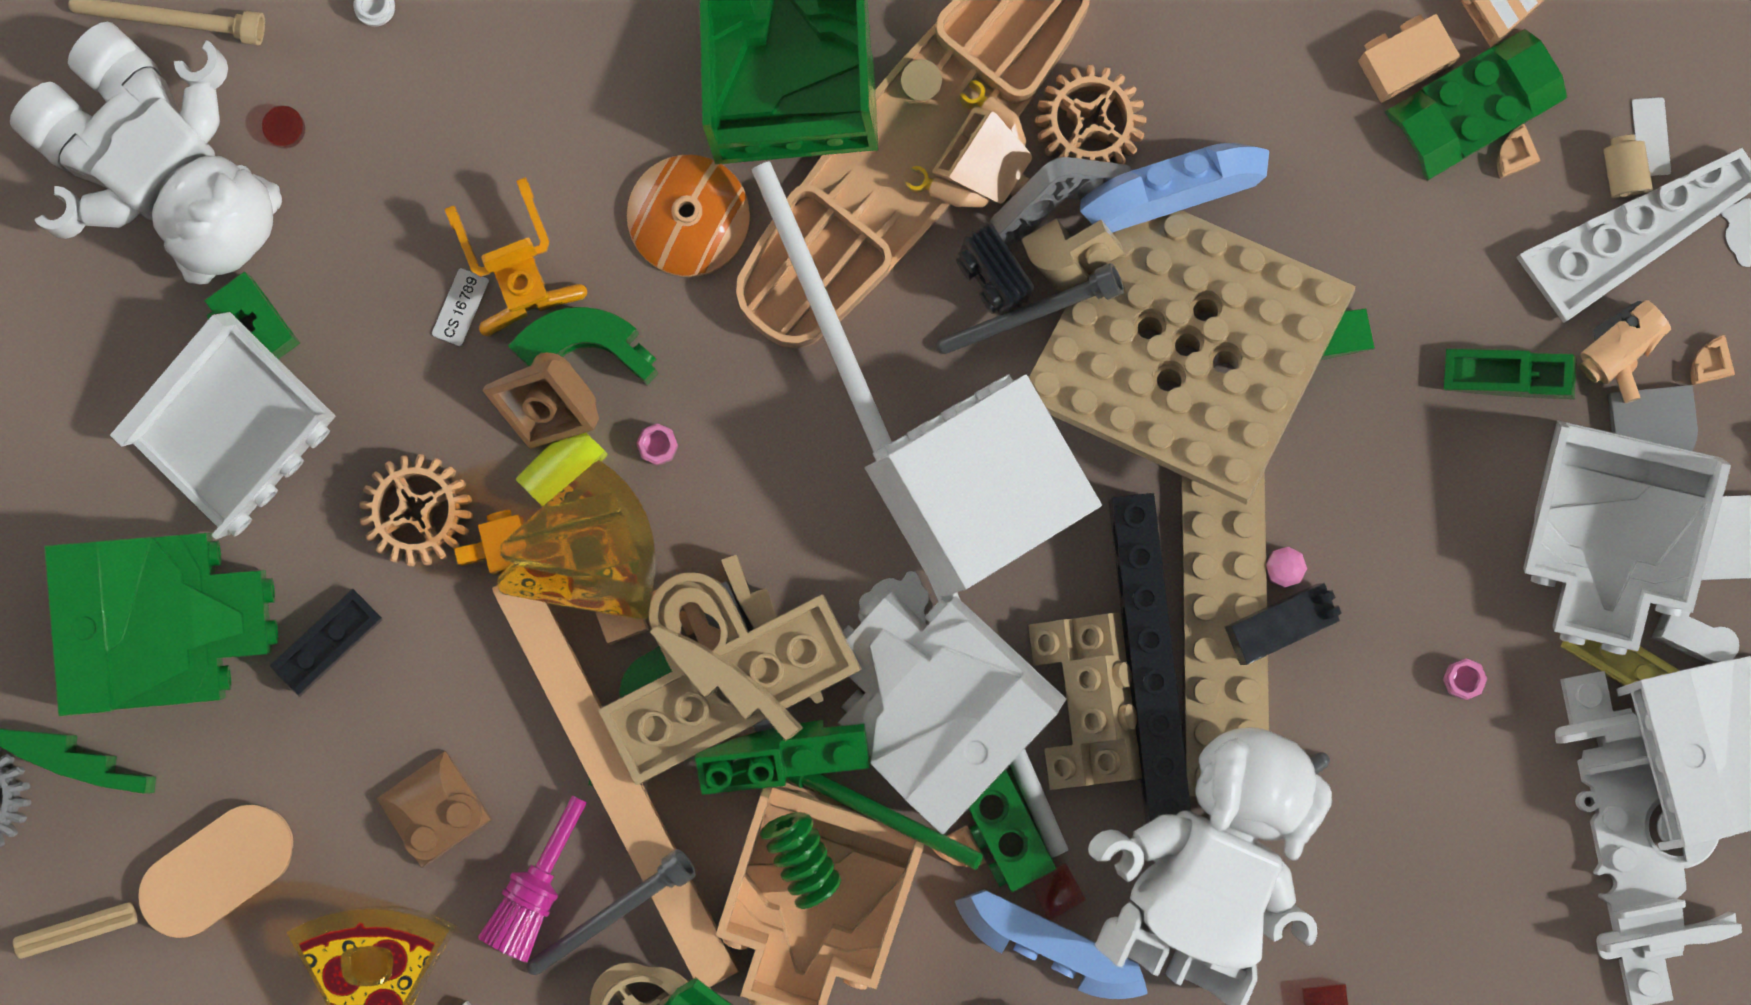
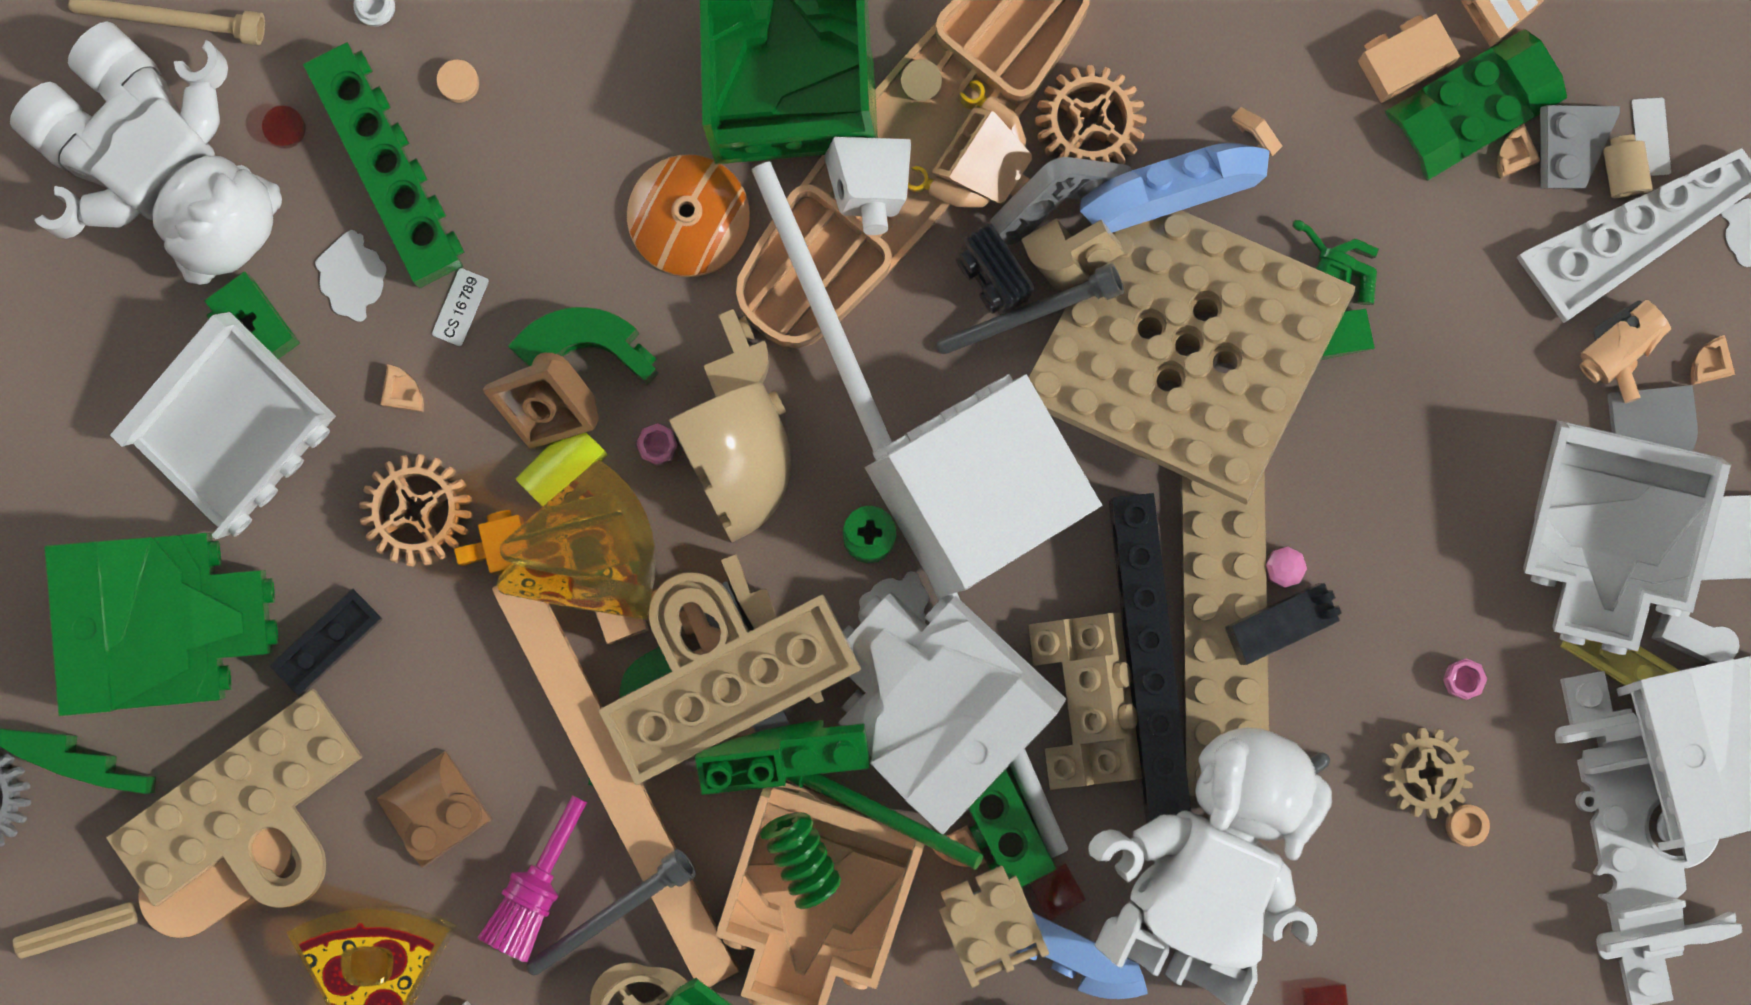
(237, 798): none -> tan plate
(329, 76): none -> green brick
(351, 275): none -> white sticker
(401, 391): none -> light nougat tile
(458, 81): none -> light nougat tile
(516, 270): light orange piece -> none
(711, 671): tan slope -> none
(739, 455): none -> tan brick
(745, 365): none -> tan brick
(869, 178): none -> white torso
(883, 526): none -> green piece
(991, 924): none -> tan plate
(1259, 128): none -> light nougat tile
(1341, 265): none -> green piece
(1426, 754): none -> tan gear
(1467, 825): none -> light nougat tile
(1510, 373): green slope -> none
(1572, 143): none -> light grey wing

